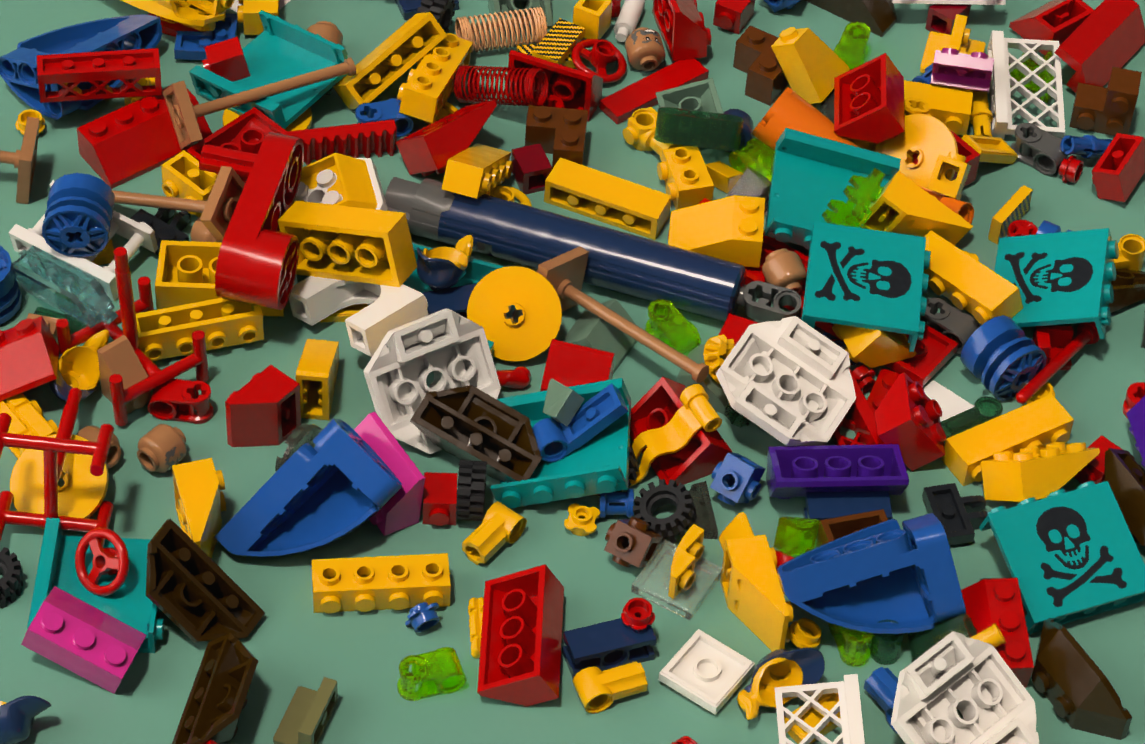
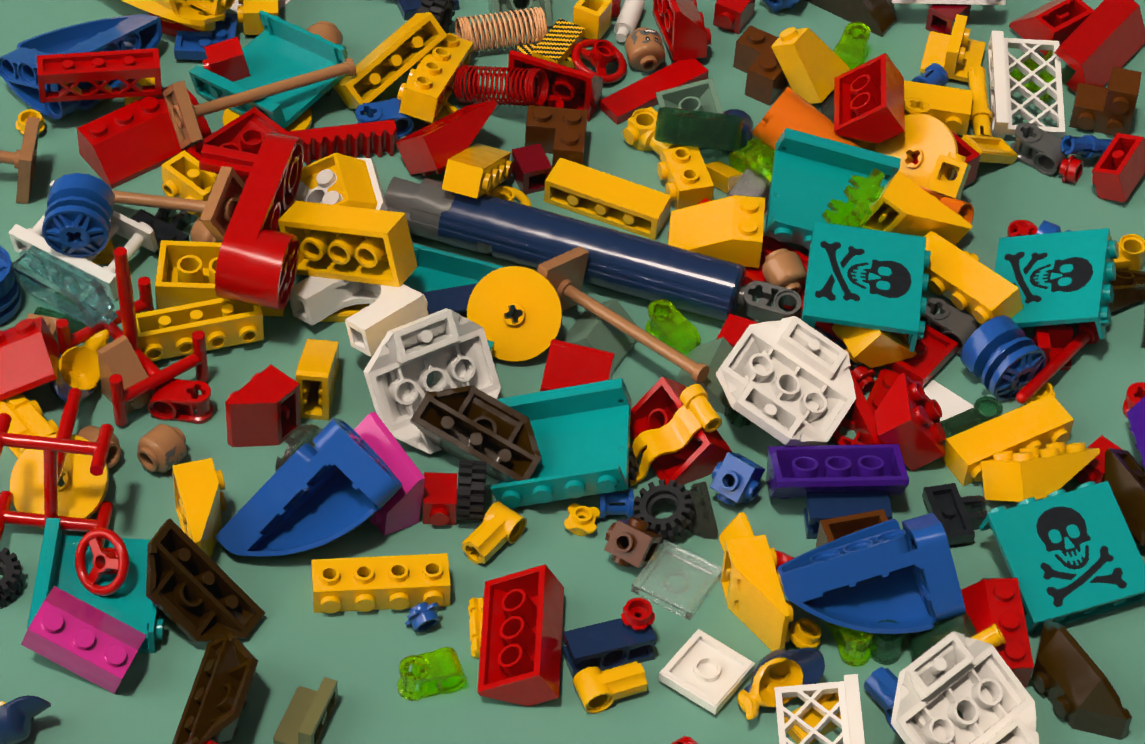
(444, 265): hair -> none
(517, 378): red arm -> none
(561, 402): sand green slope -> none
(592, 417): blue plate -> none
(683, 564): yellow slope -> none
(713, 349): yellow gear -> none
(796, 535): clear neon green slope -> none
(962, 70): magenta brick -> none
(1013, 210): yellow tile -> none

